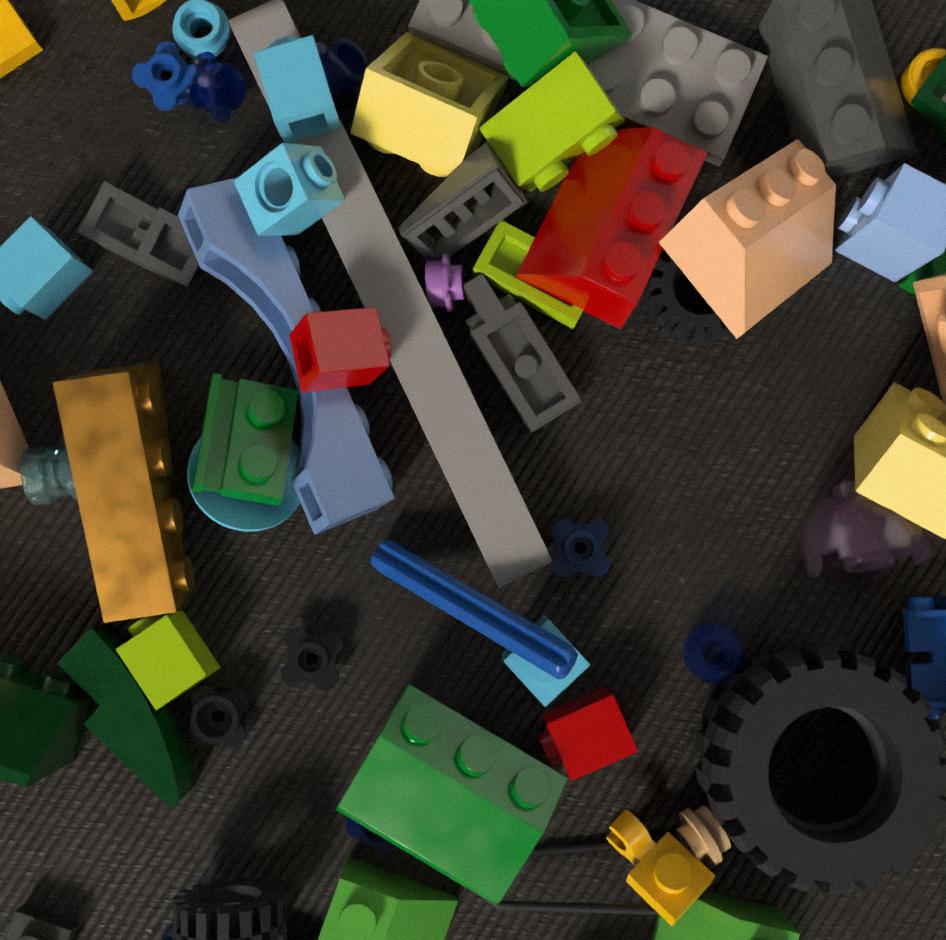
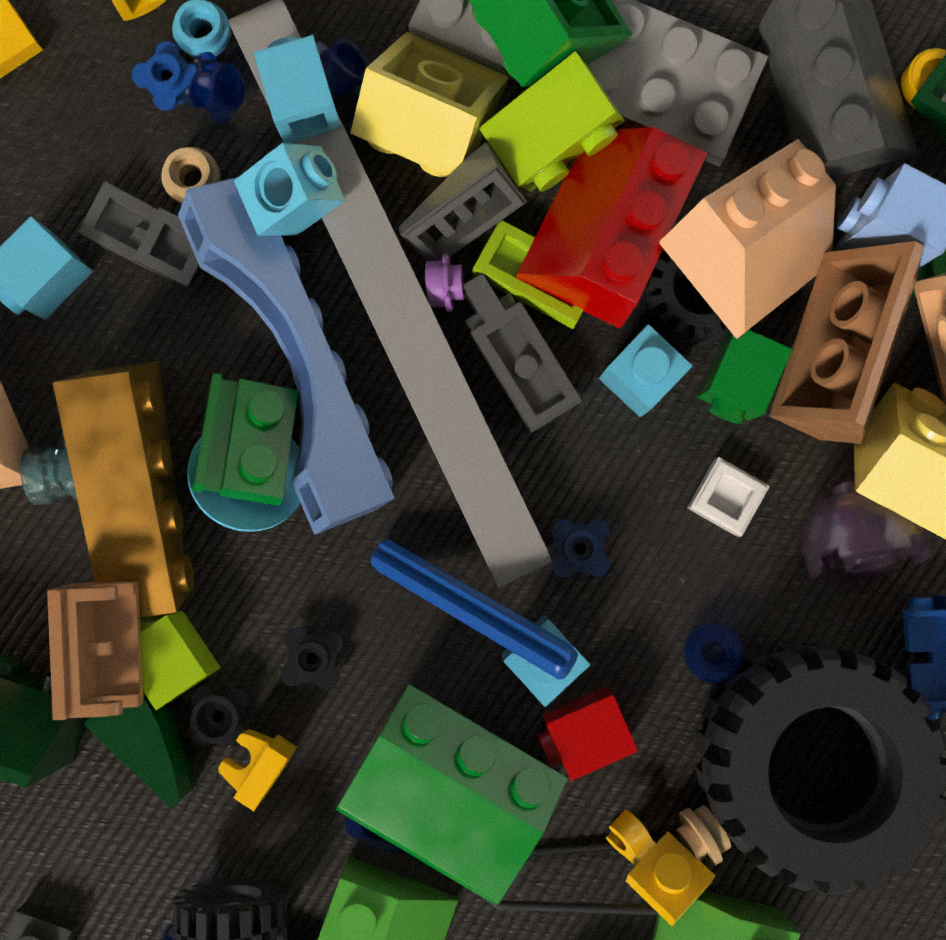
(95, 649): none -> medium nougat hinge
(181, 163): none -> tan plate
(266, 764): none -> yellow tile
(340, 349): red brick -> none
(645, 371): none -> medium azure brick
(728, 496): none -> white tile
(743, 376): none -> green brick
(847, 340): none -> medium nougat slope

